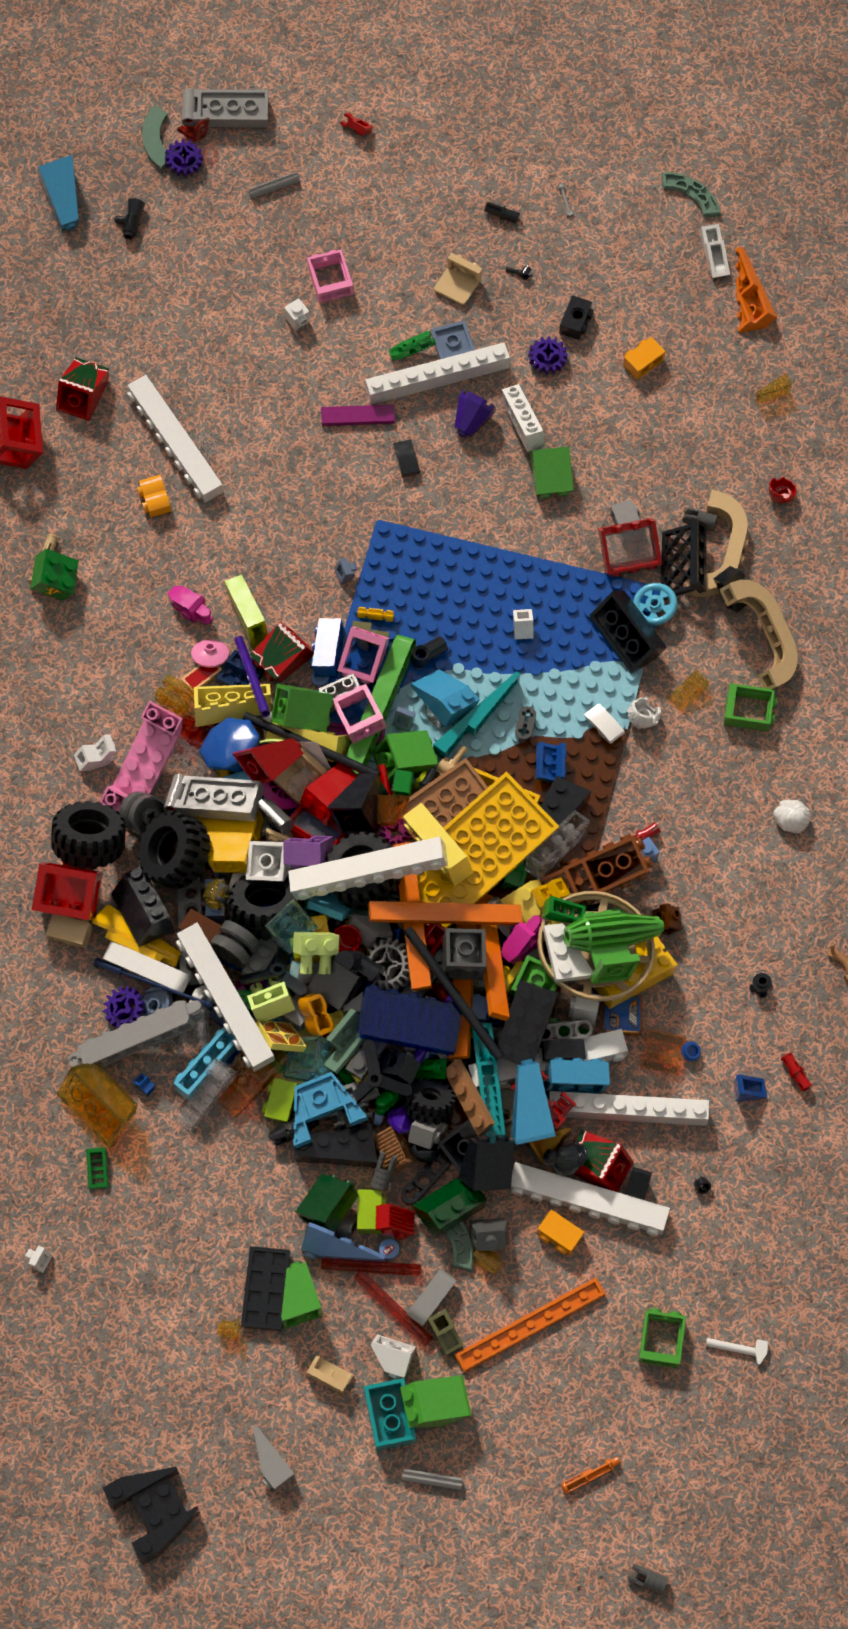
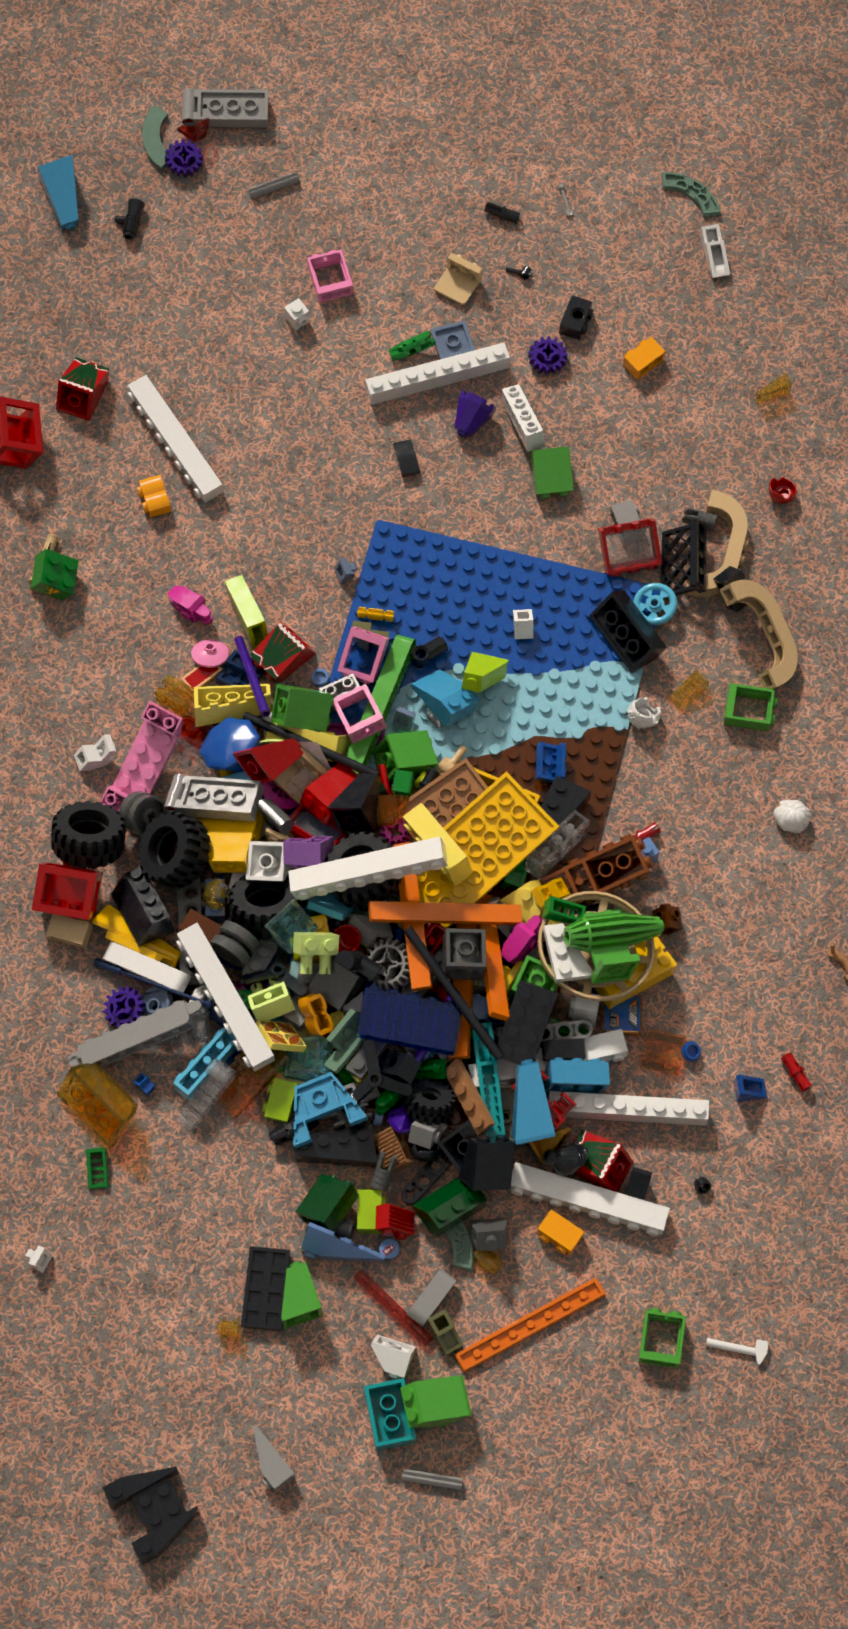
(327, 647): brick -> none
(329, 1375): tan hinge -> none
(357, 415): magenta tile -> none
(360, 127): red plate -> none
(371, 1267): clear red axle -> none
(476, 718): teal slope -> none
(483, 672): none -> lime slope
(521, 723): dark grey beam -> none
(589, 1475): orange piece -> none
(604, 723): white slope -> none
(654, 1581): dark grey hinge -> none
(755, 306): orange wedge -> none
(759, 988): black brick -> none

